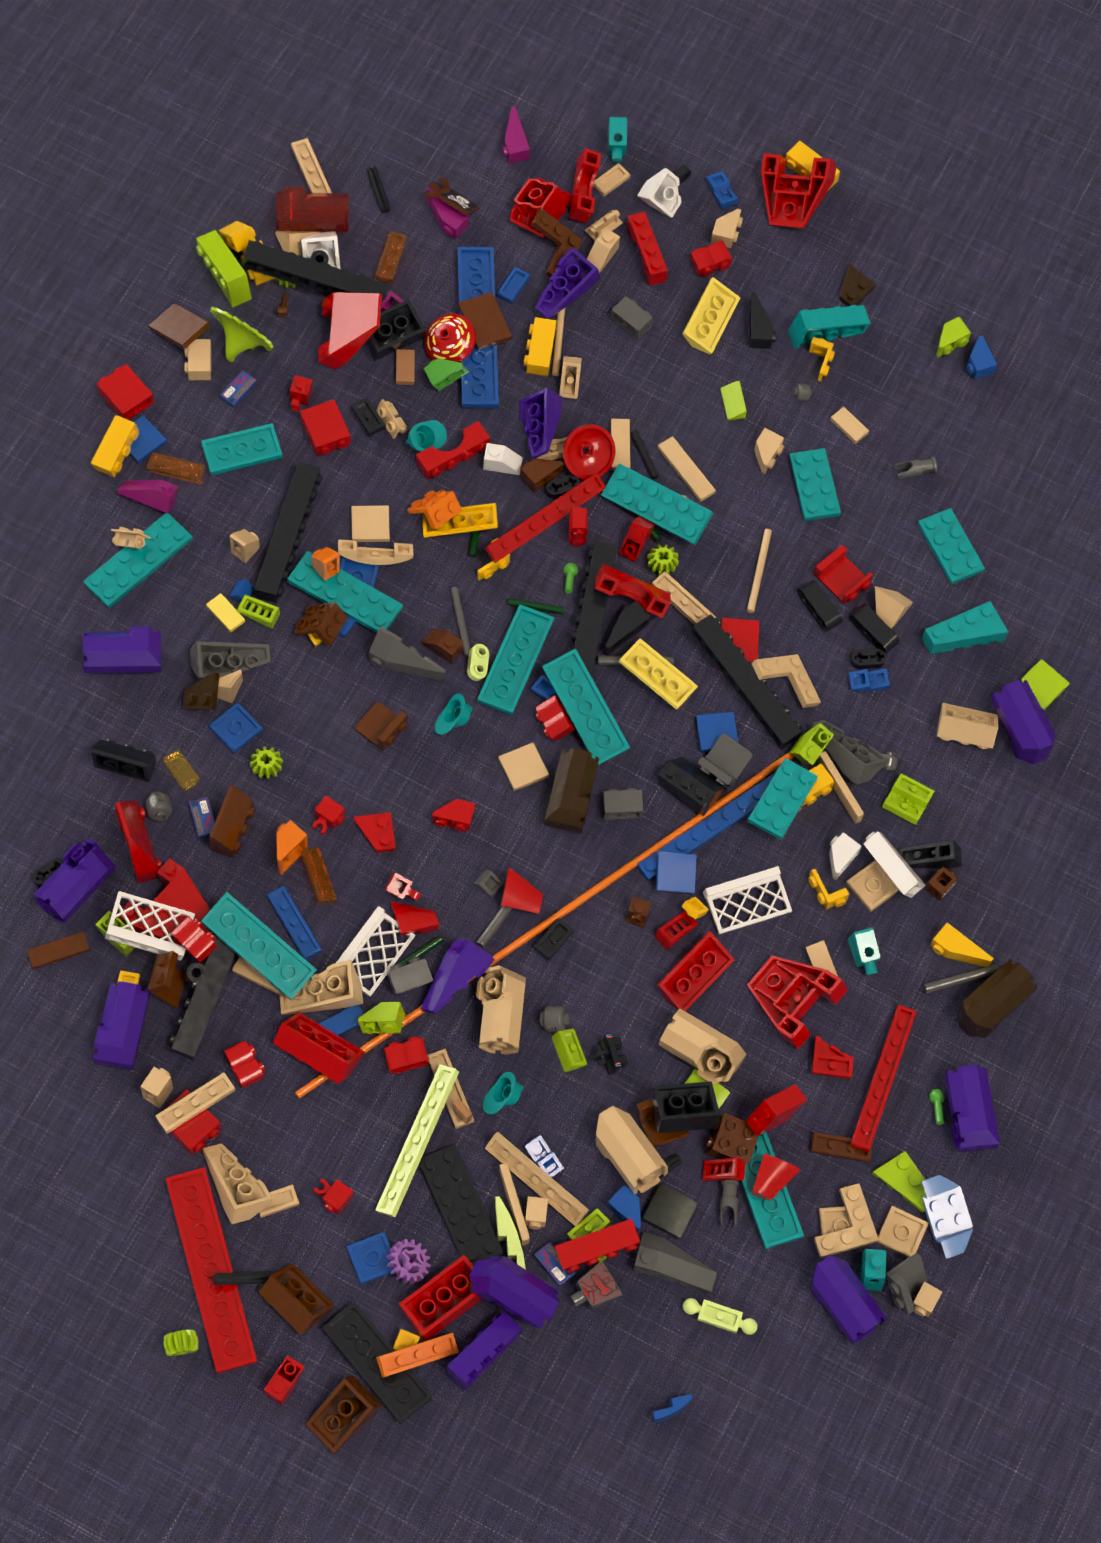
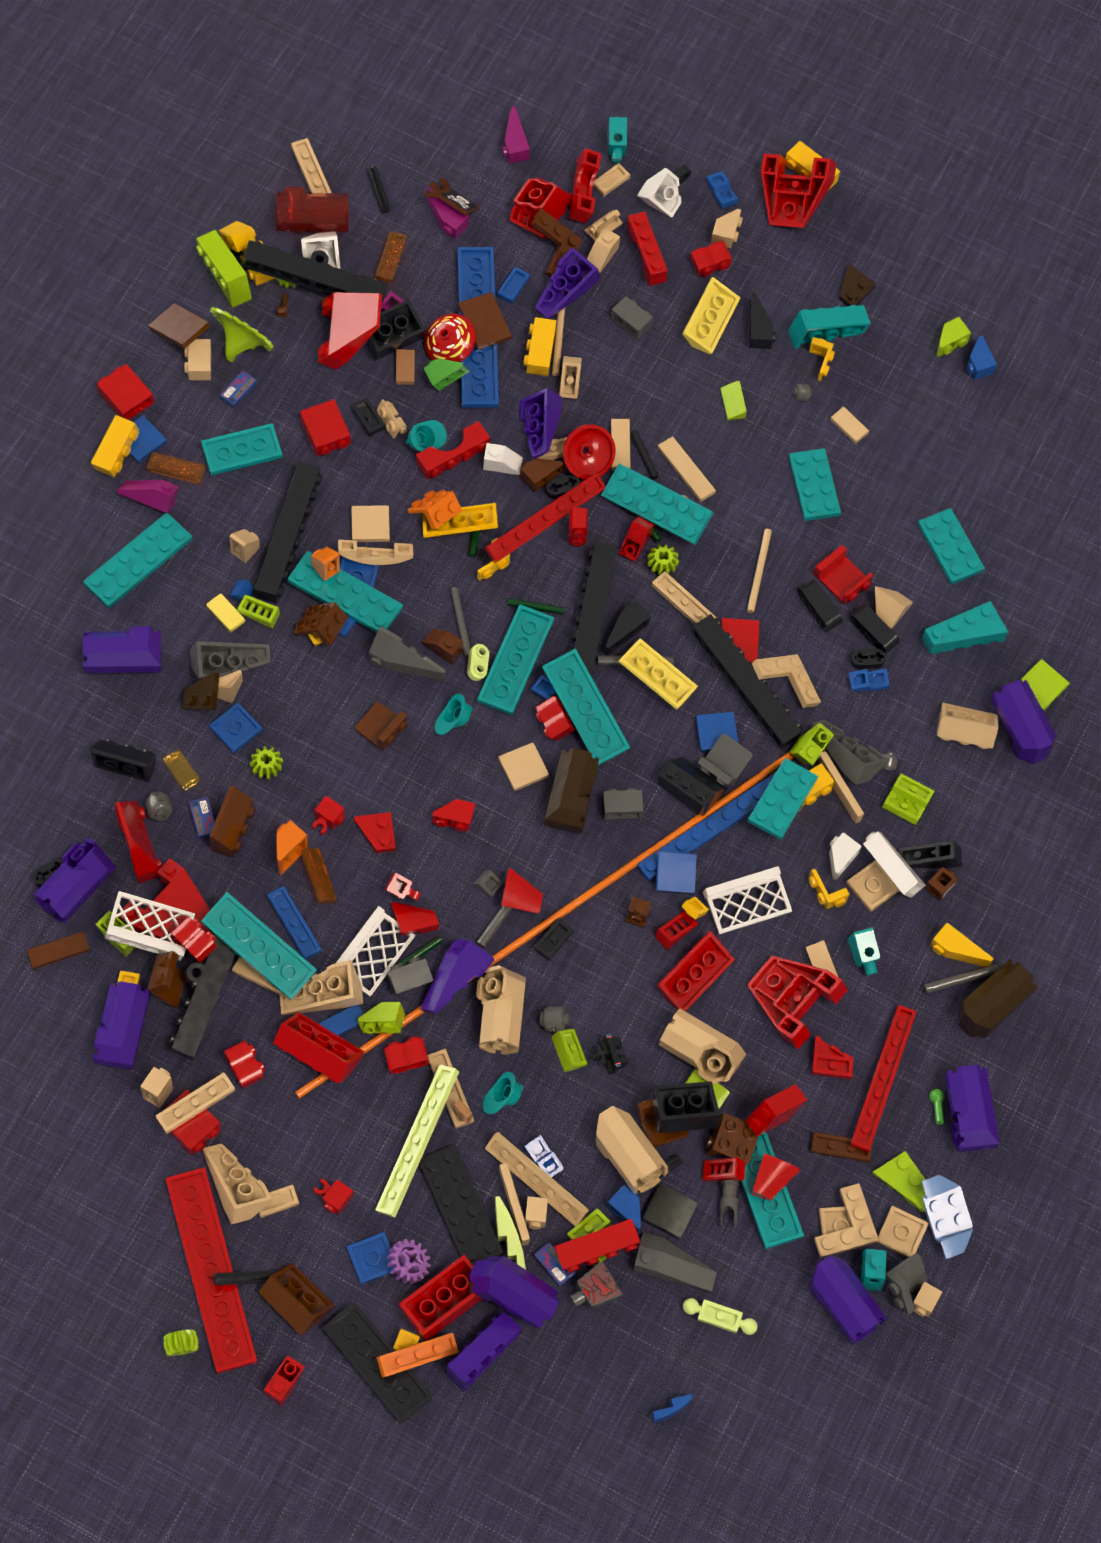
(128, 538): tan hinge -> none
(291, 240): tan slope -> none
(300, 392): red brick -> none
(343, 1413): reddish brown slope -> none
(570, 571): bright green bar -> none
(616, 582): red arch -> none
(767, 447): tan slope -> none
(916, 467): dark grey piece -> none

